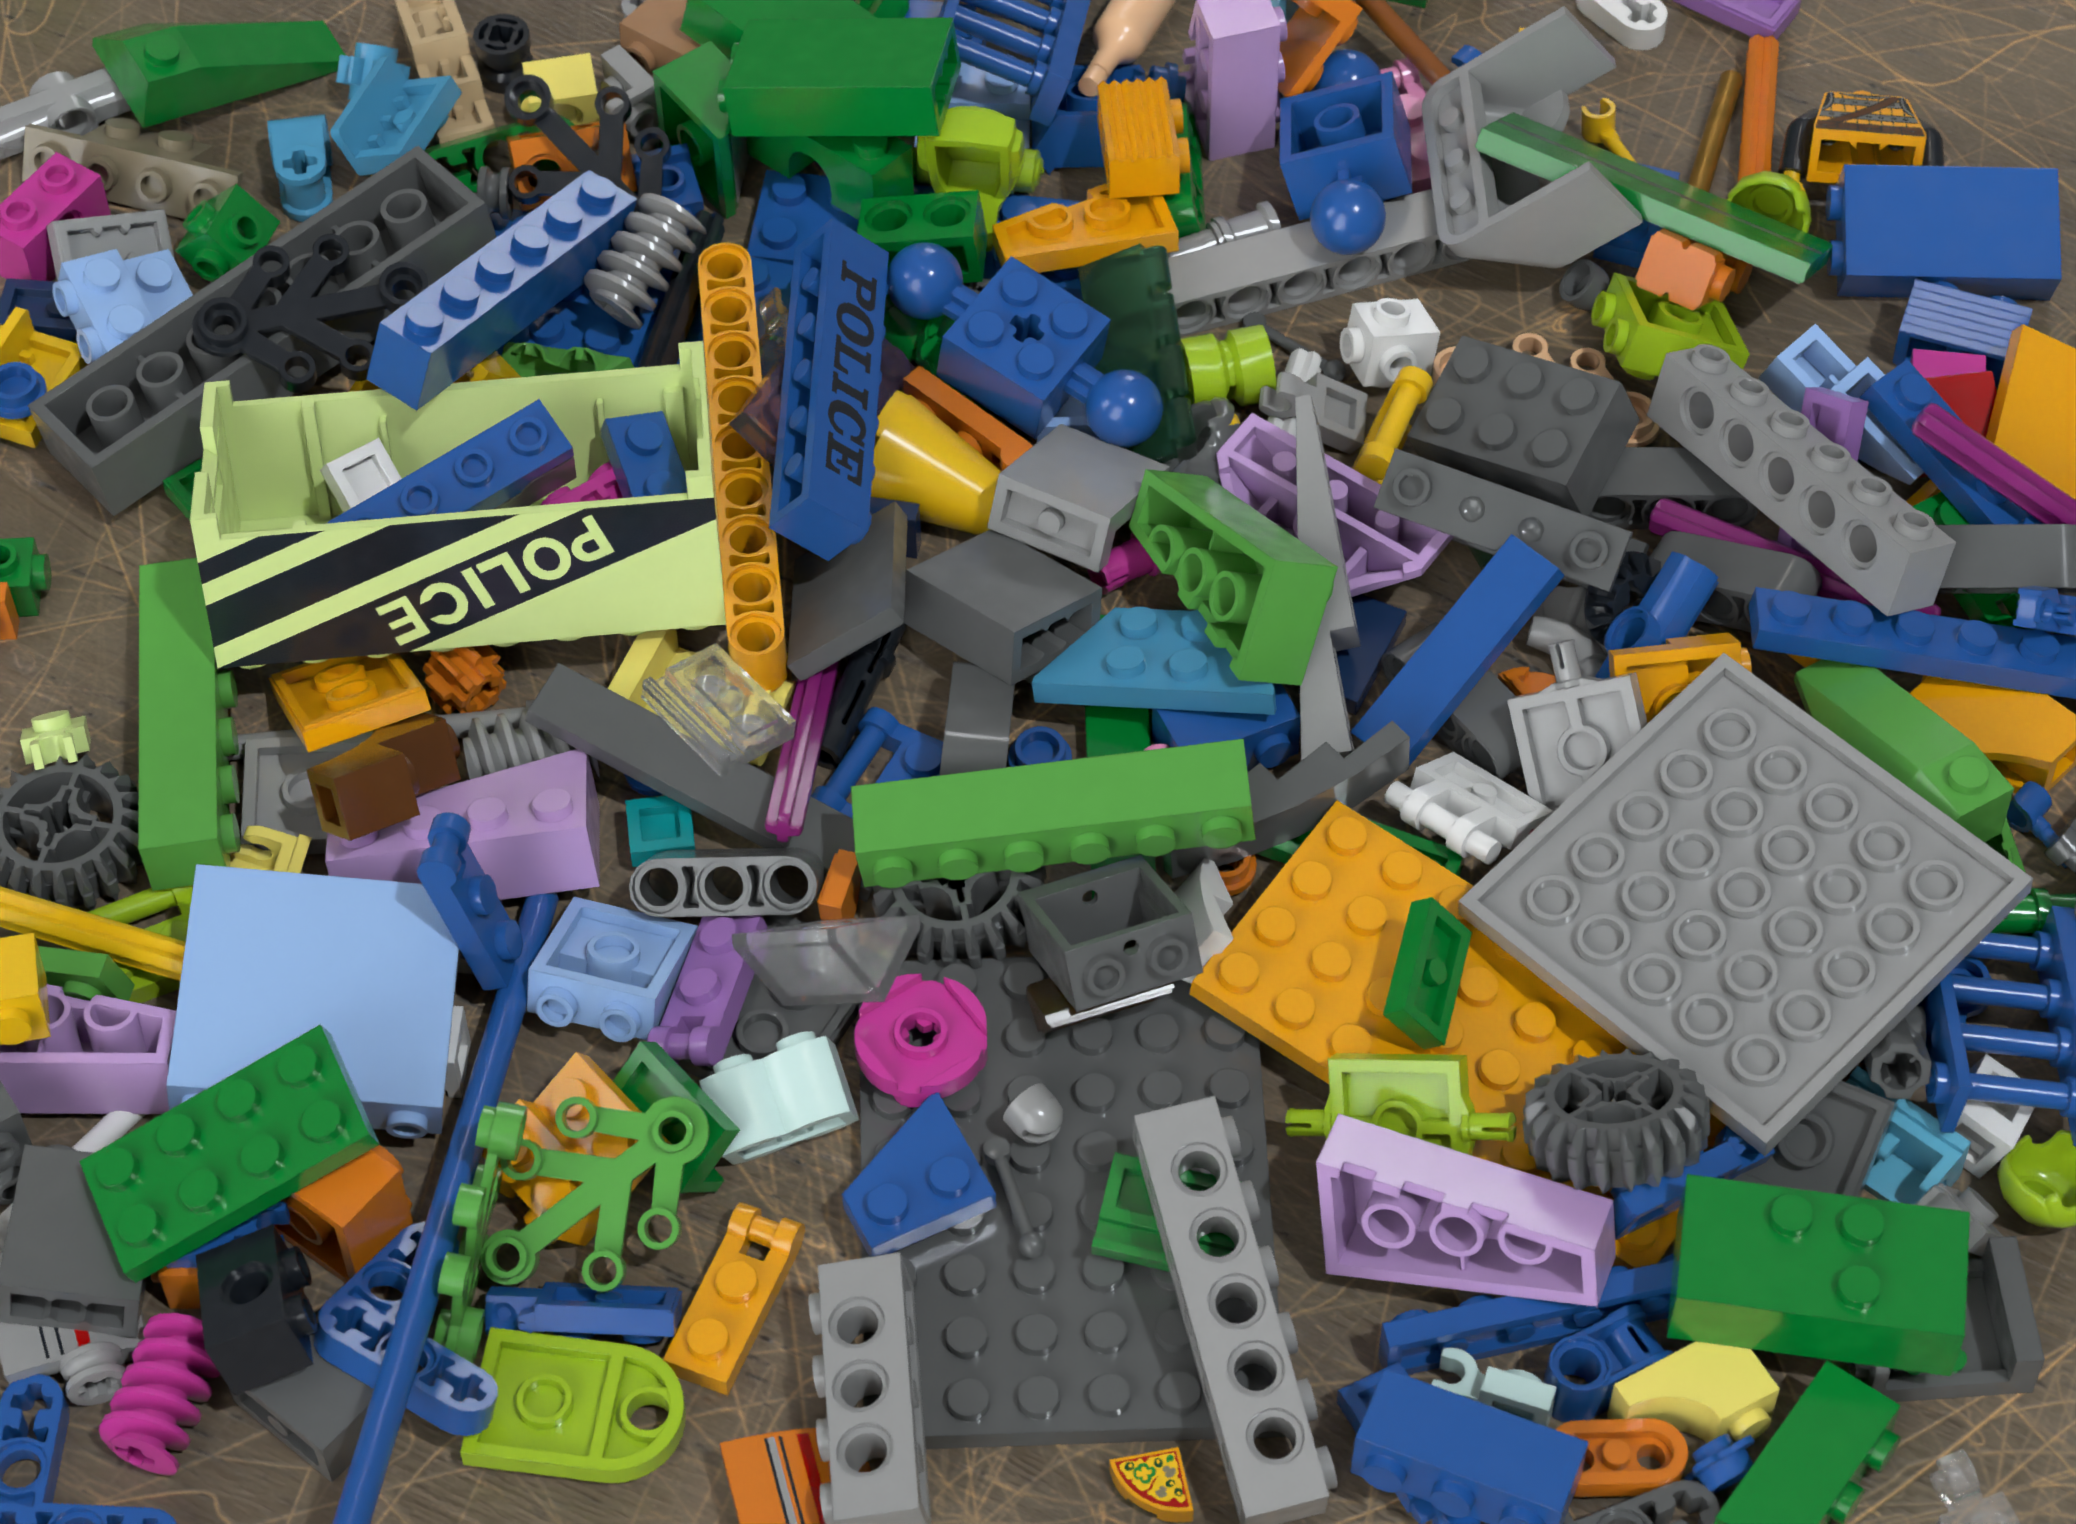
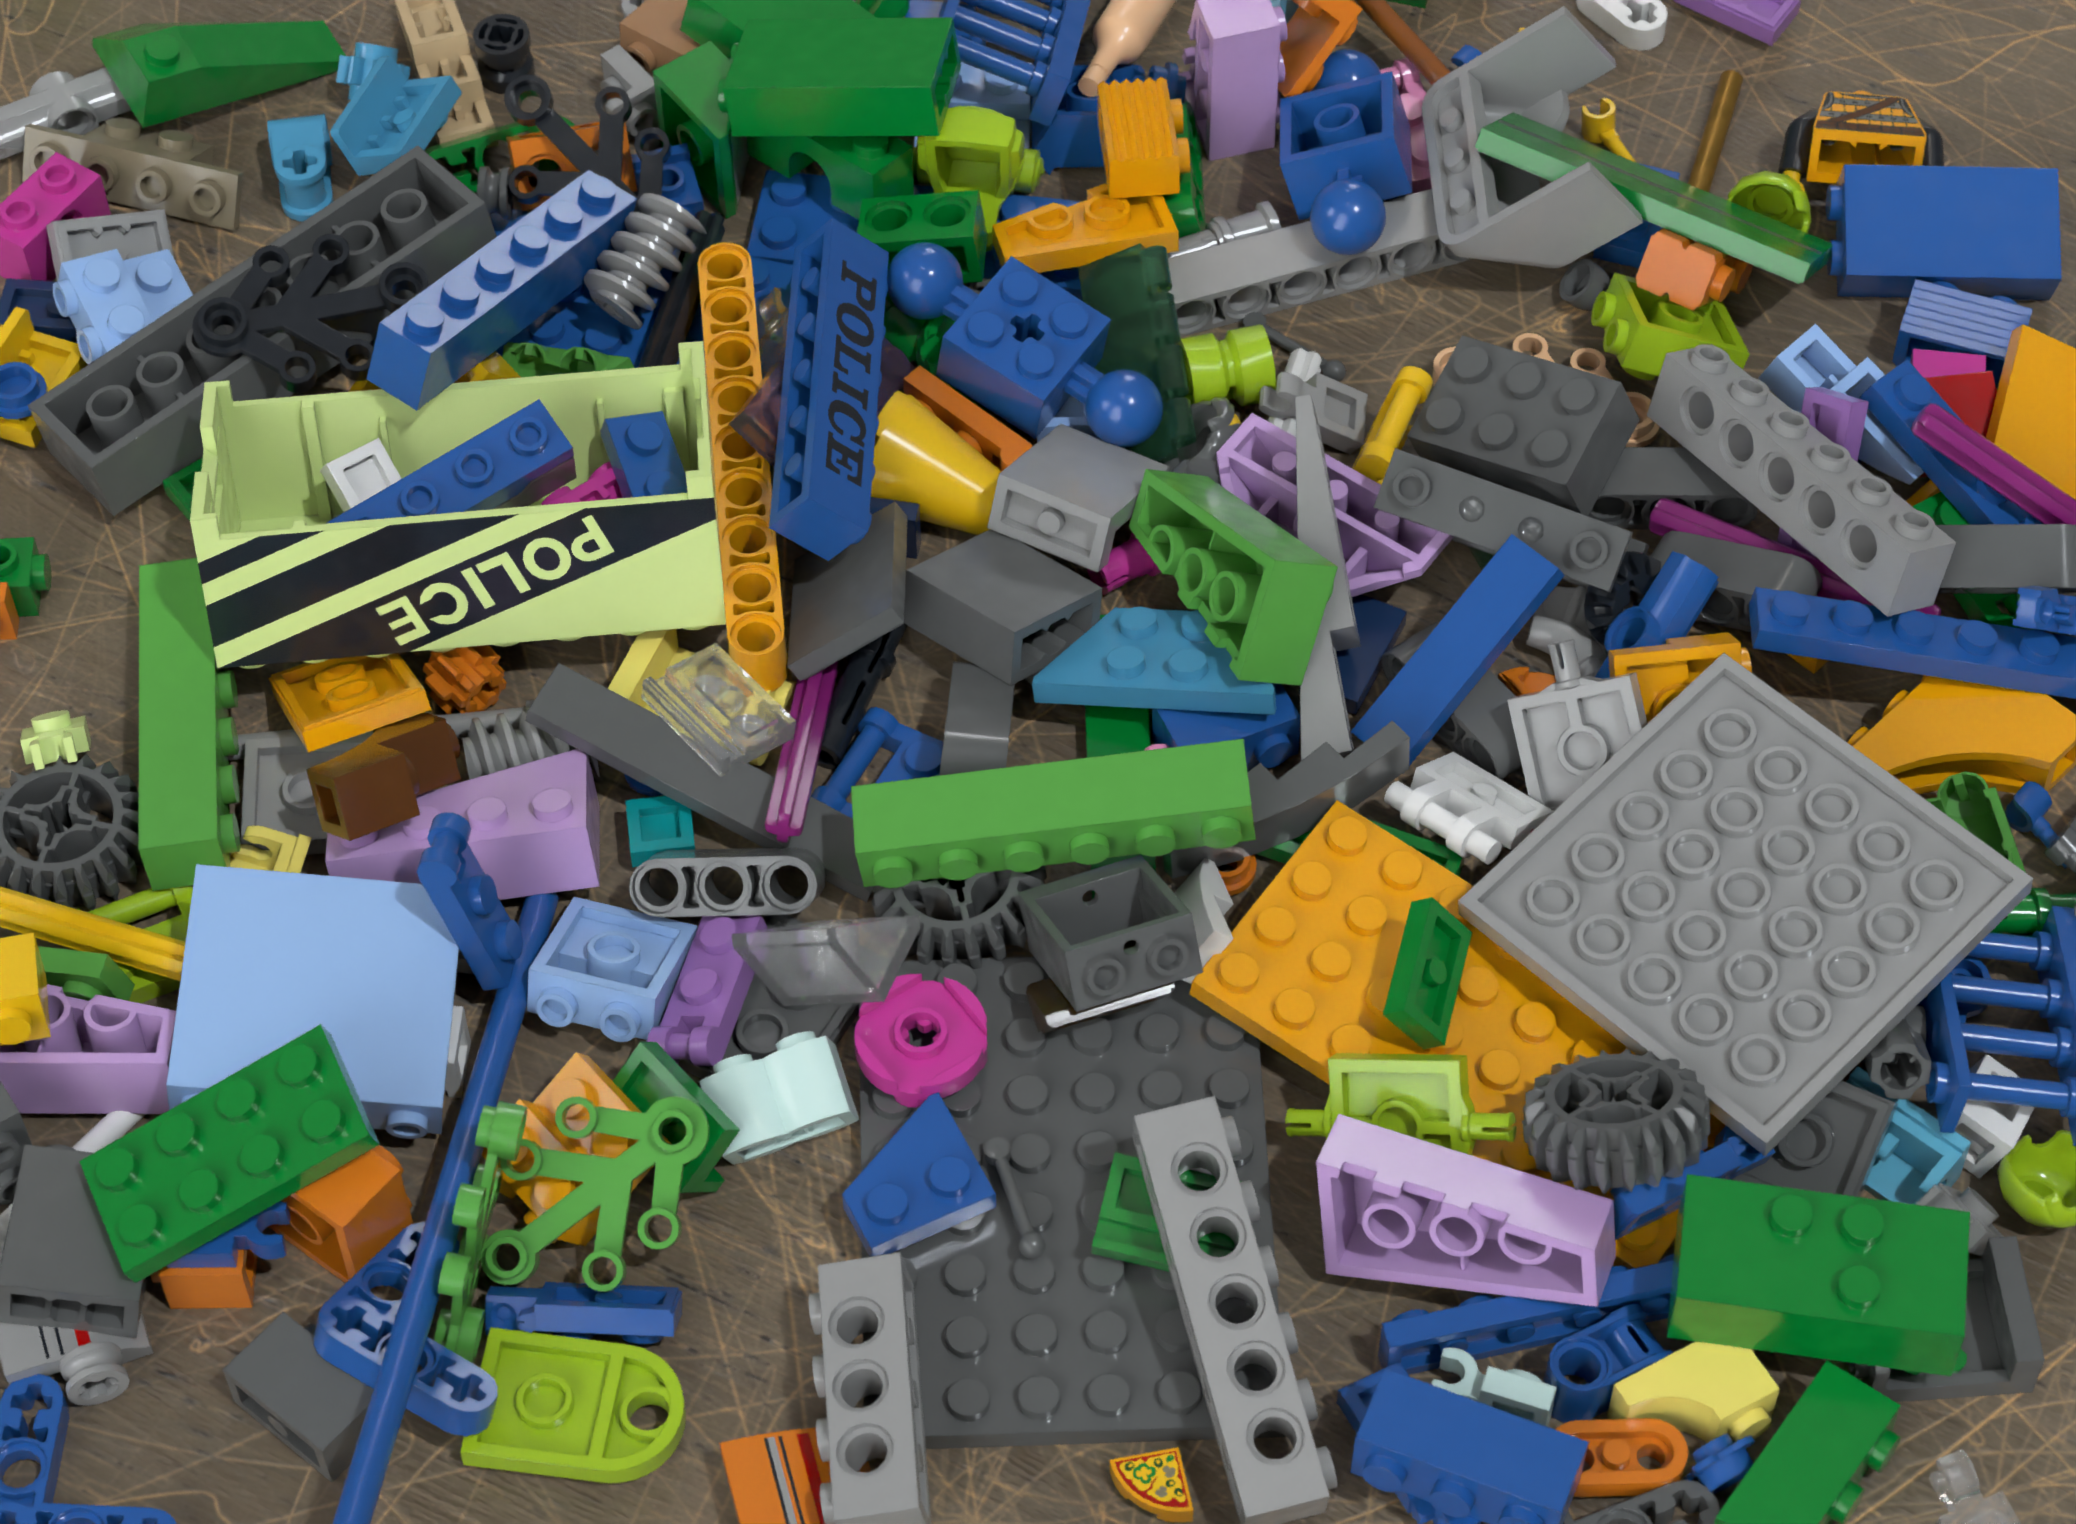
(157, 1393): dark pink piece -> none
(225, 232): green brick -> none
(256, 1309): black brick -> none
(571, 84): light yellow brick -> none
(734, 1299): light orange plate -> none
(841, 887): orange tile -> none
(1035, 1115): light grey hinge -> none
(1038, 746): blue plate -> none
(1386, 338): white brick -> none
(1758, 105): orange axle -> none
(1907, 742): bright green wedge -> none

